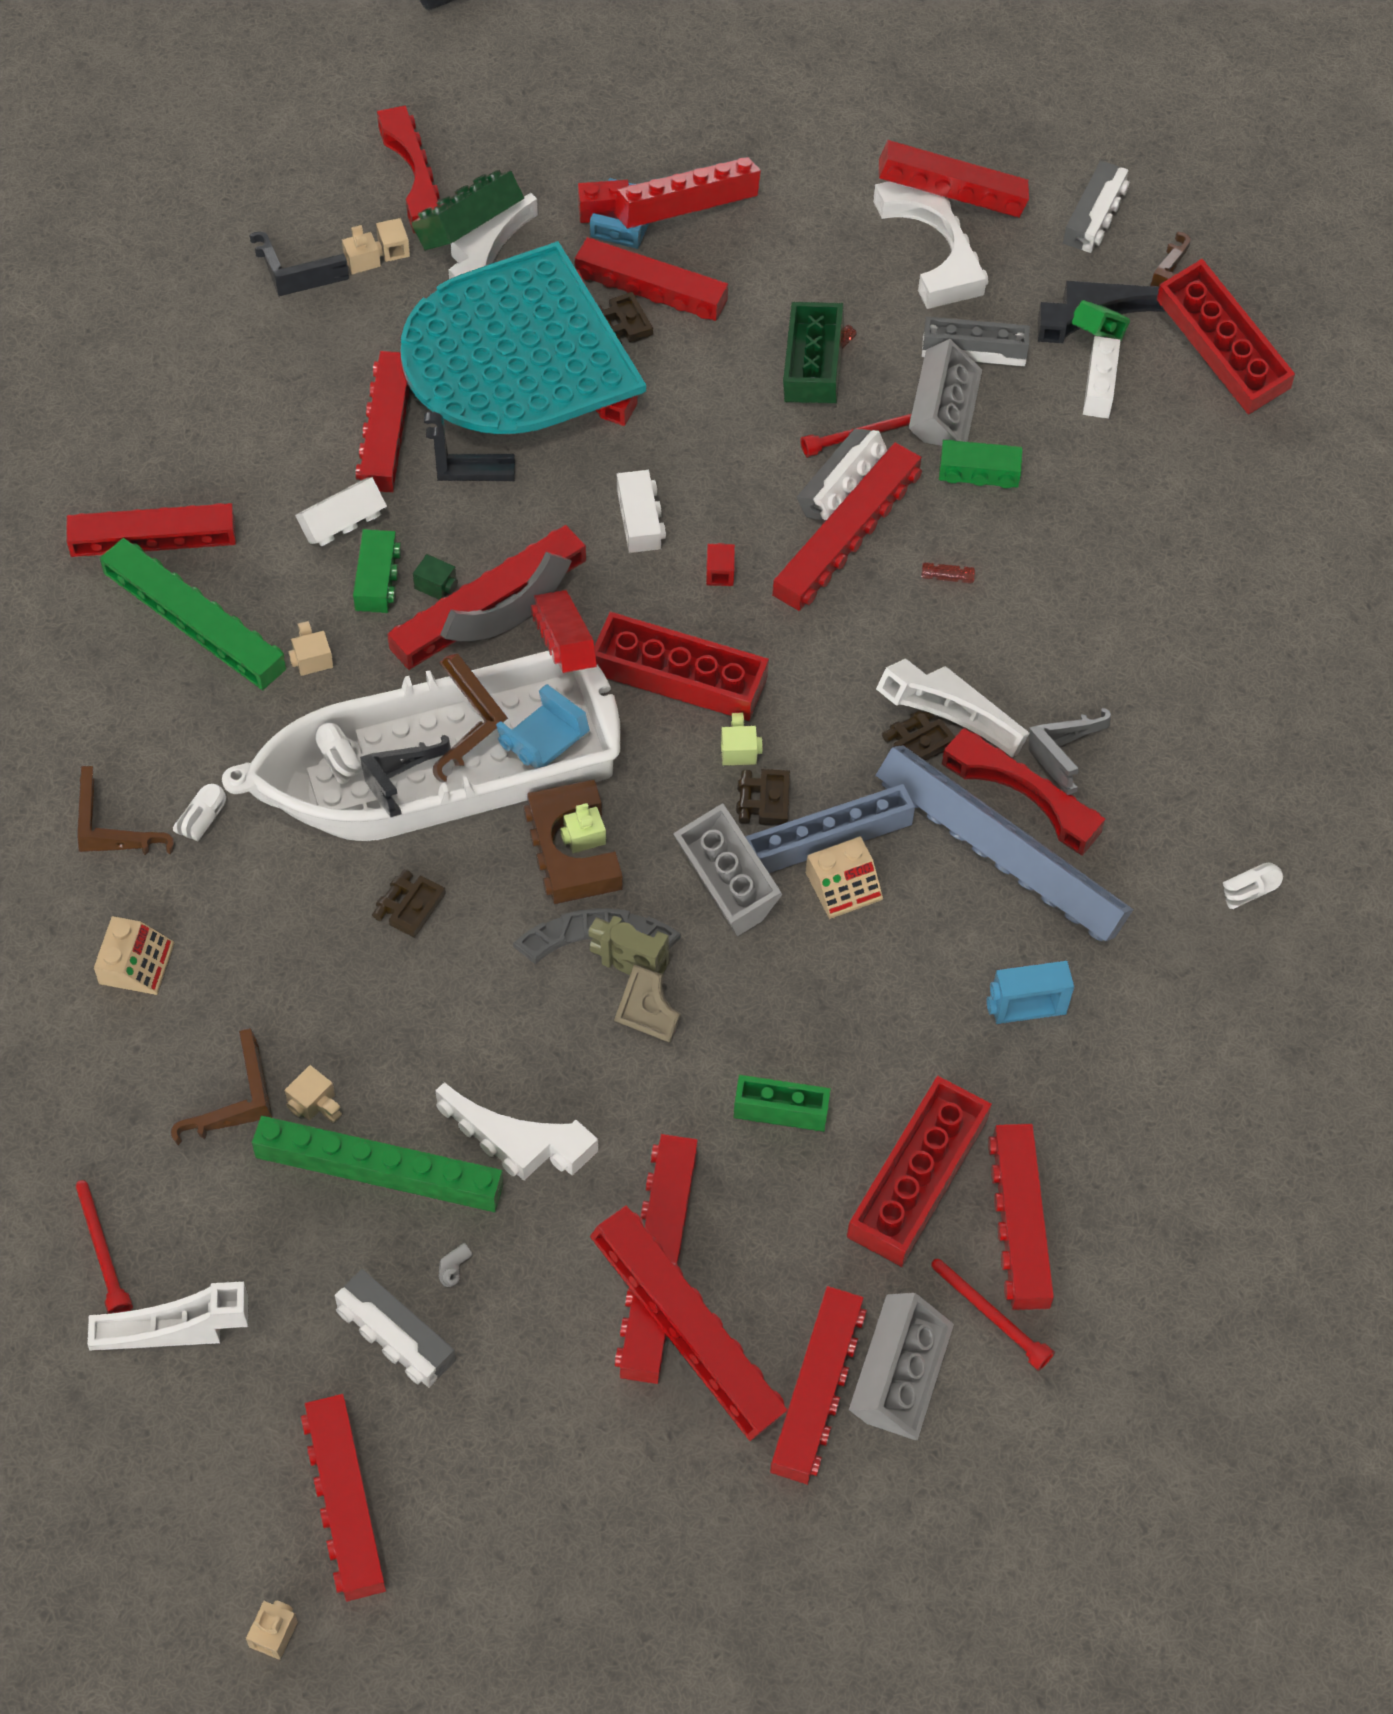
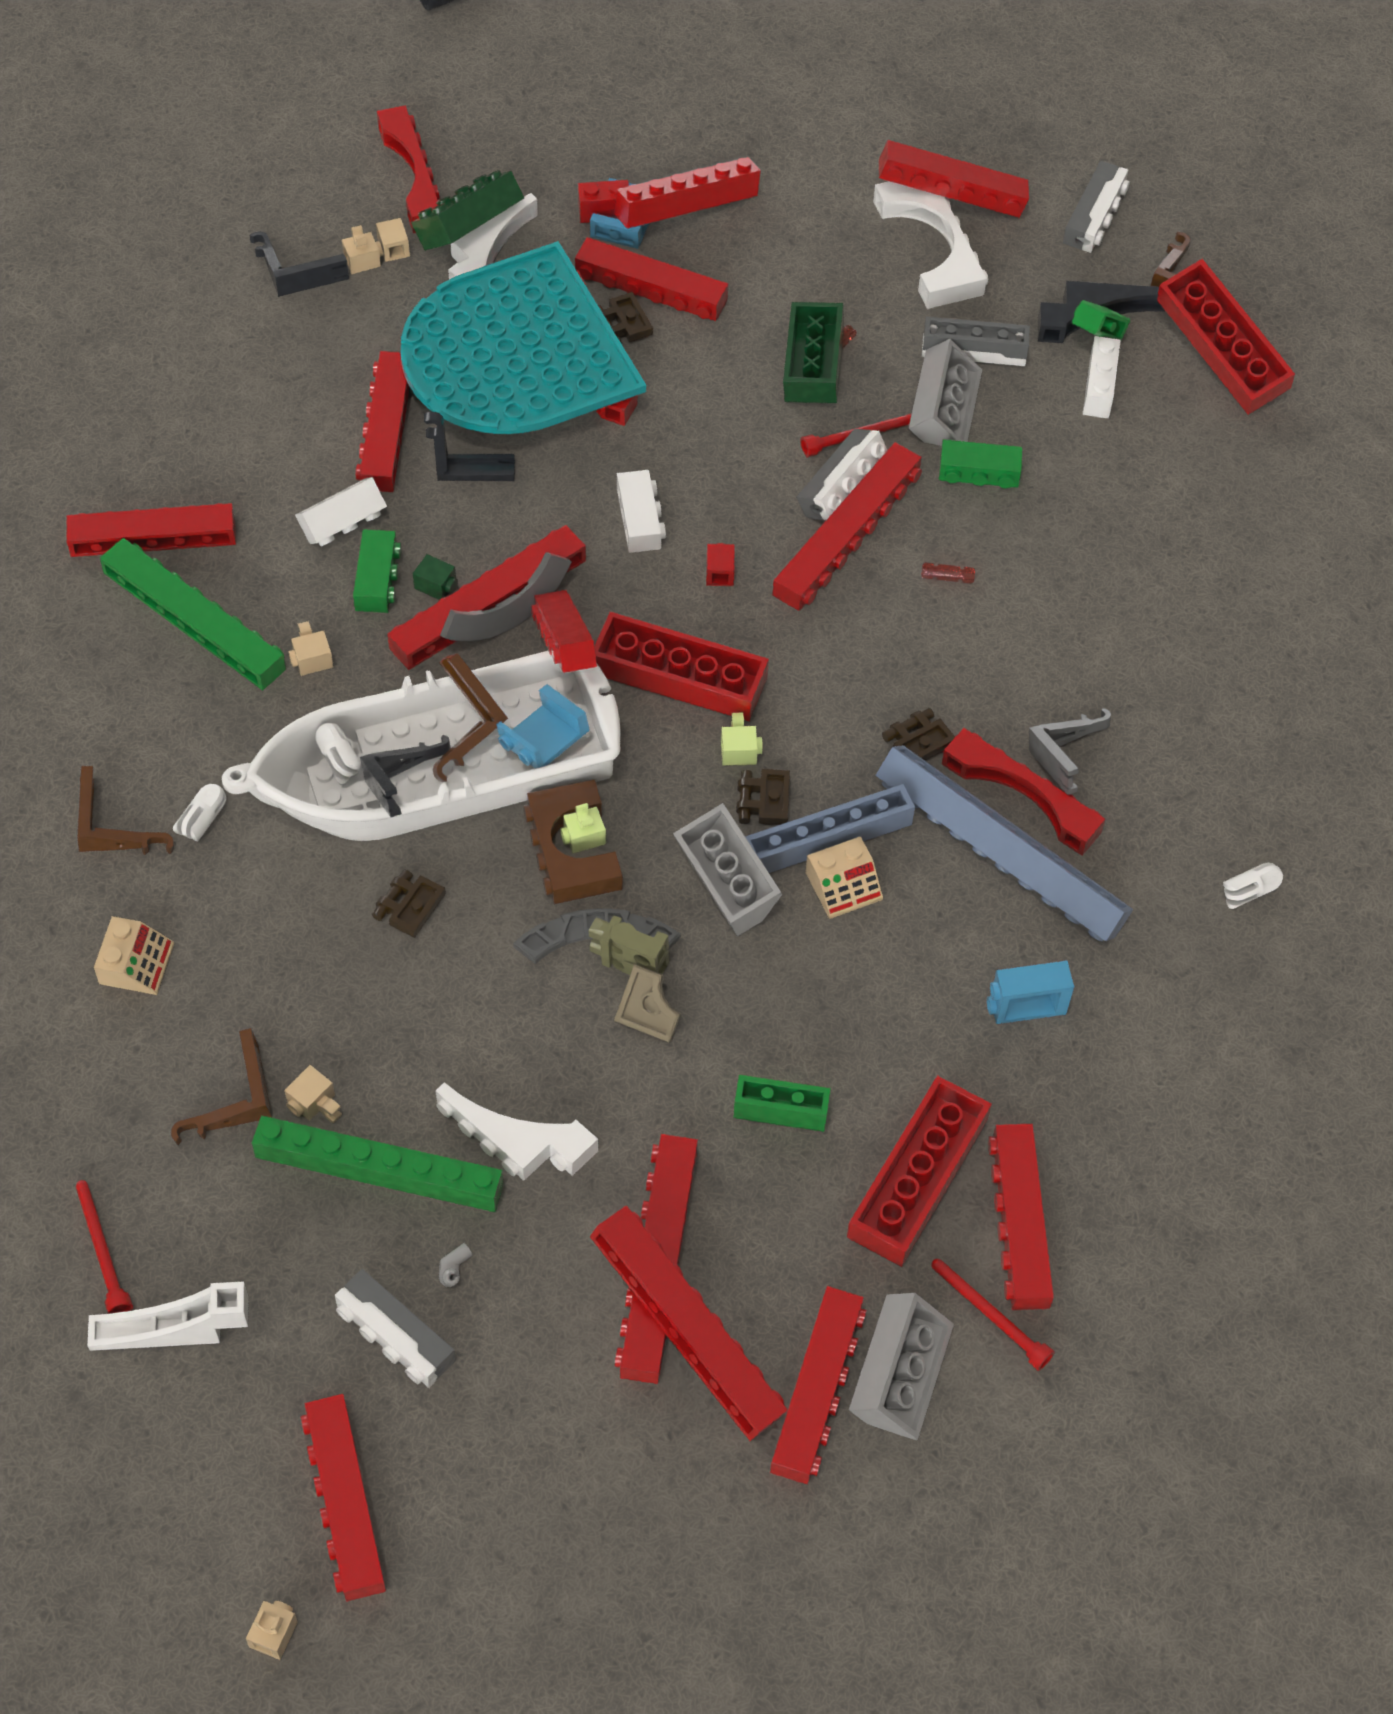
(952, 699): white arch -> none

